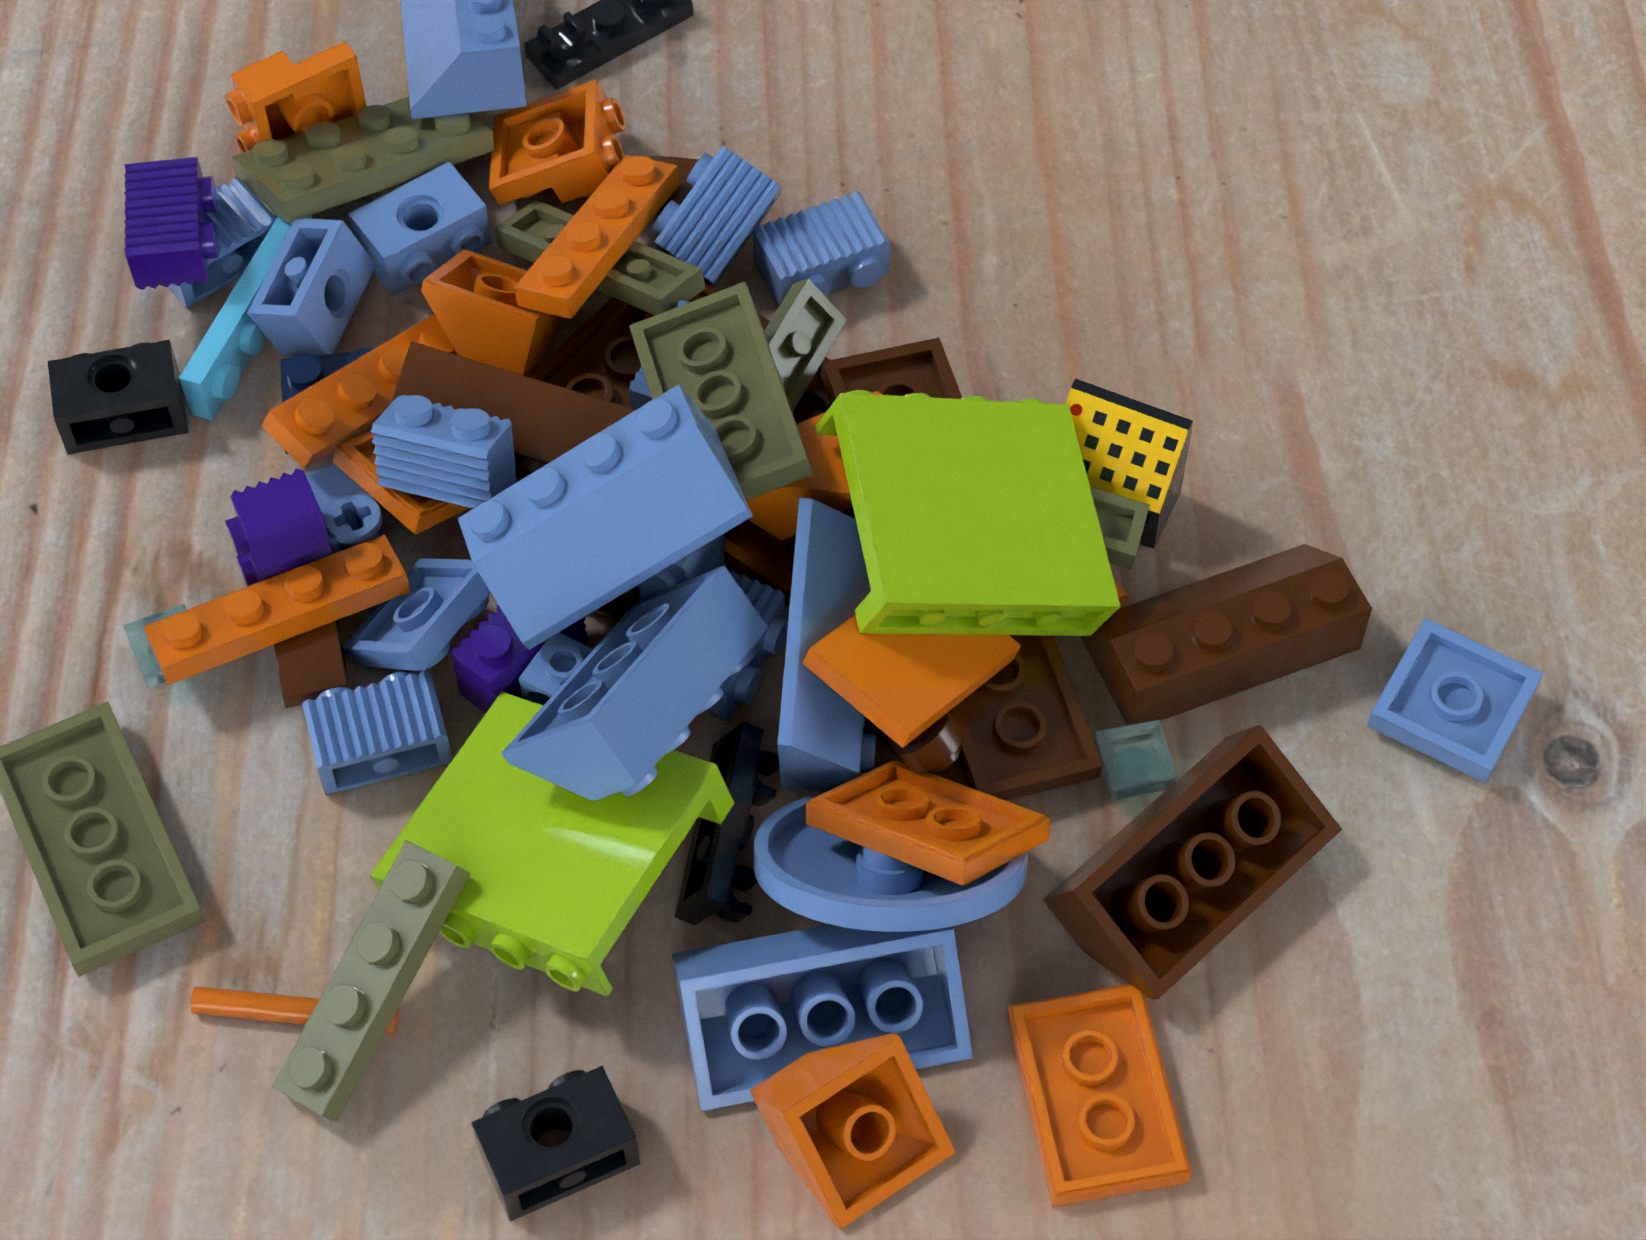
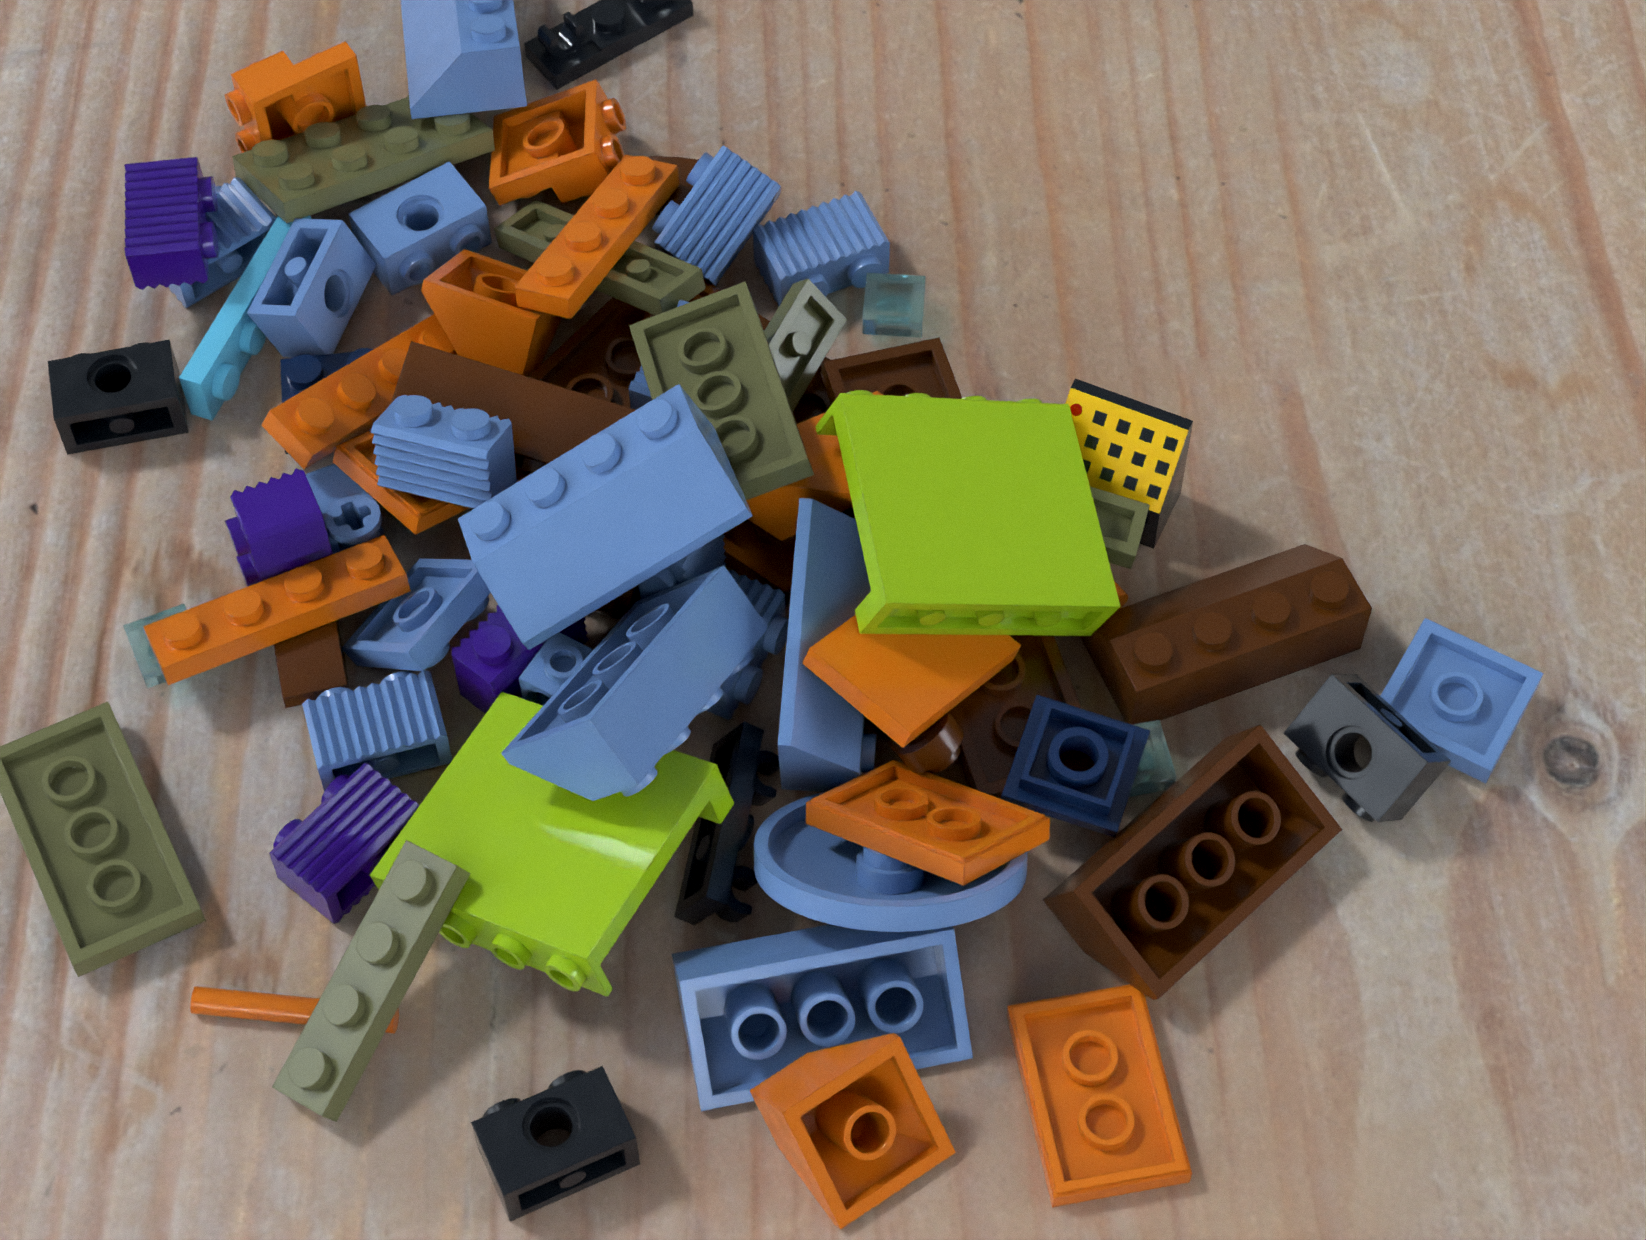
(341, 841): none -> dark purple brick
(894, 305): none -> clear light blue plate
(1083, 798): none -> dark blue piece
(1401, 758): none -> black brick

